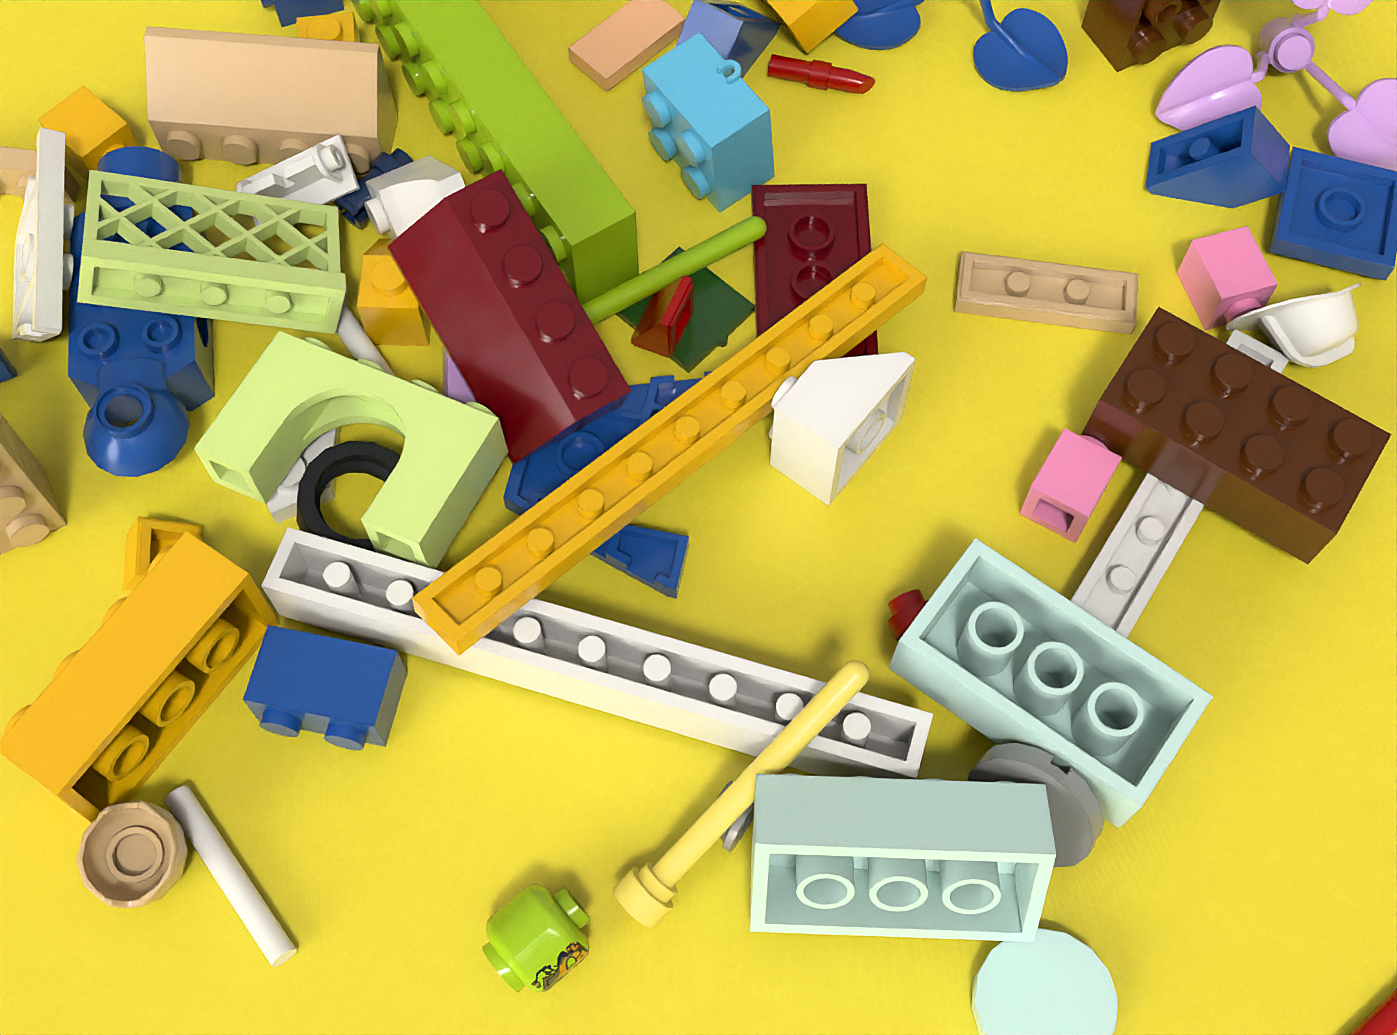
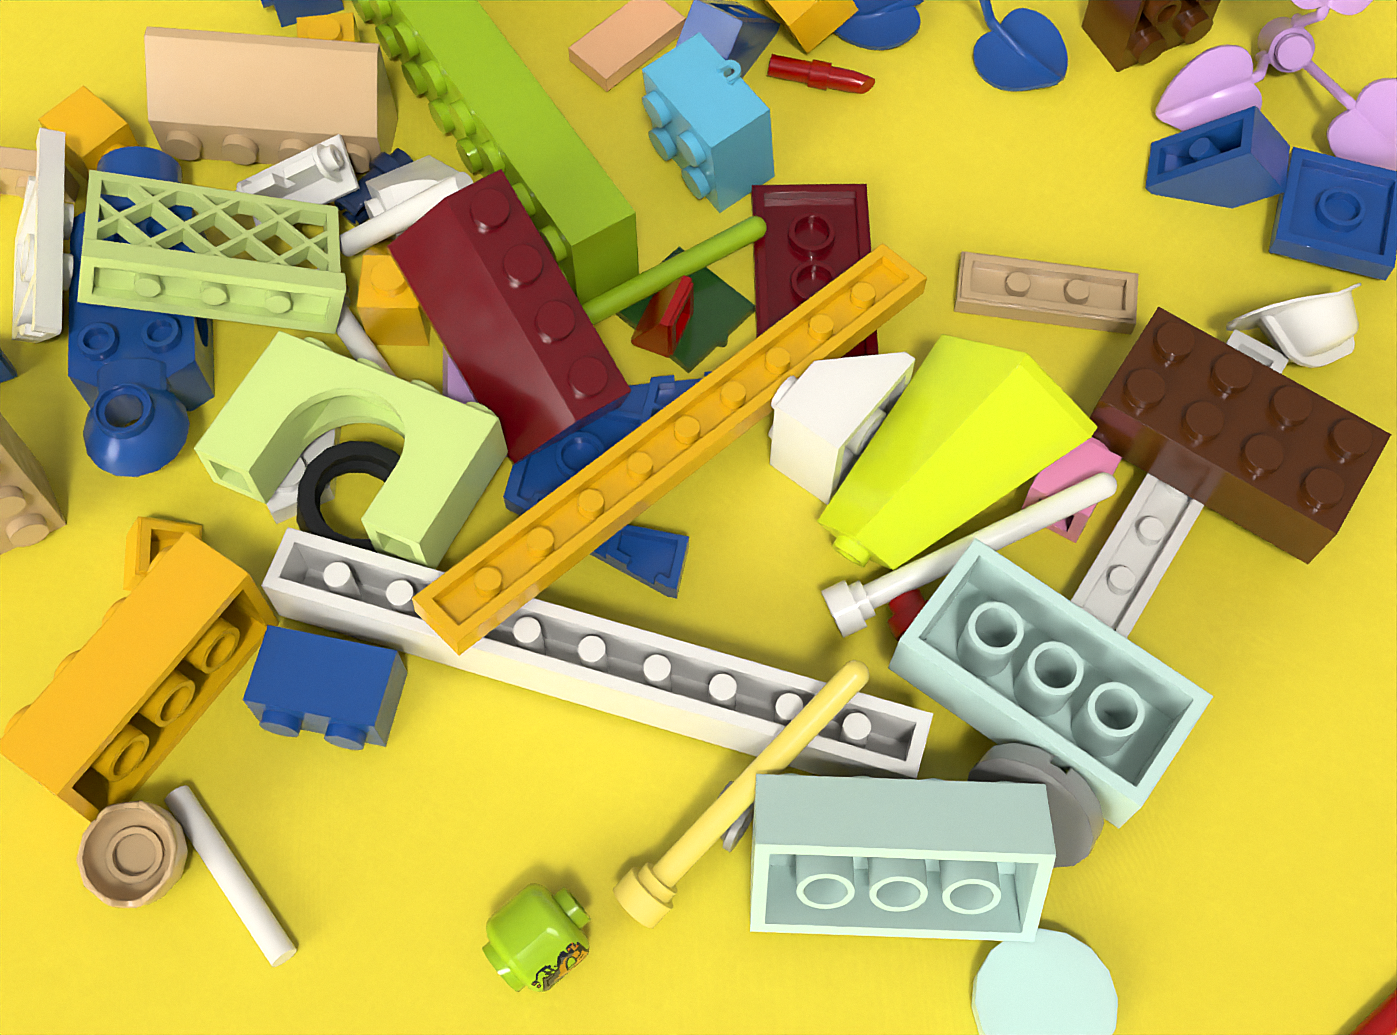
(399, 216): none -> white bar
(856, 603): none -> white piece
(949, 448): none -> neon yellow slope
(1226, 277): bright pink brick -> none

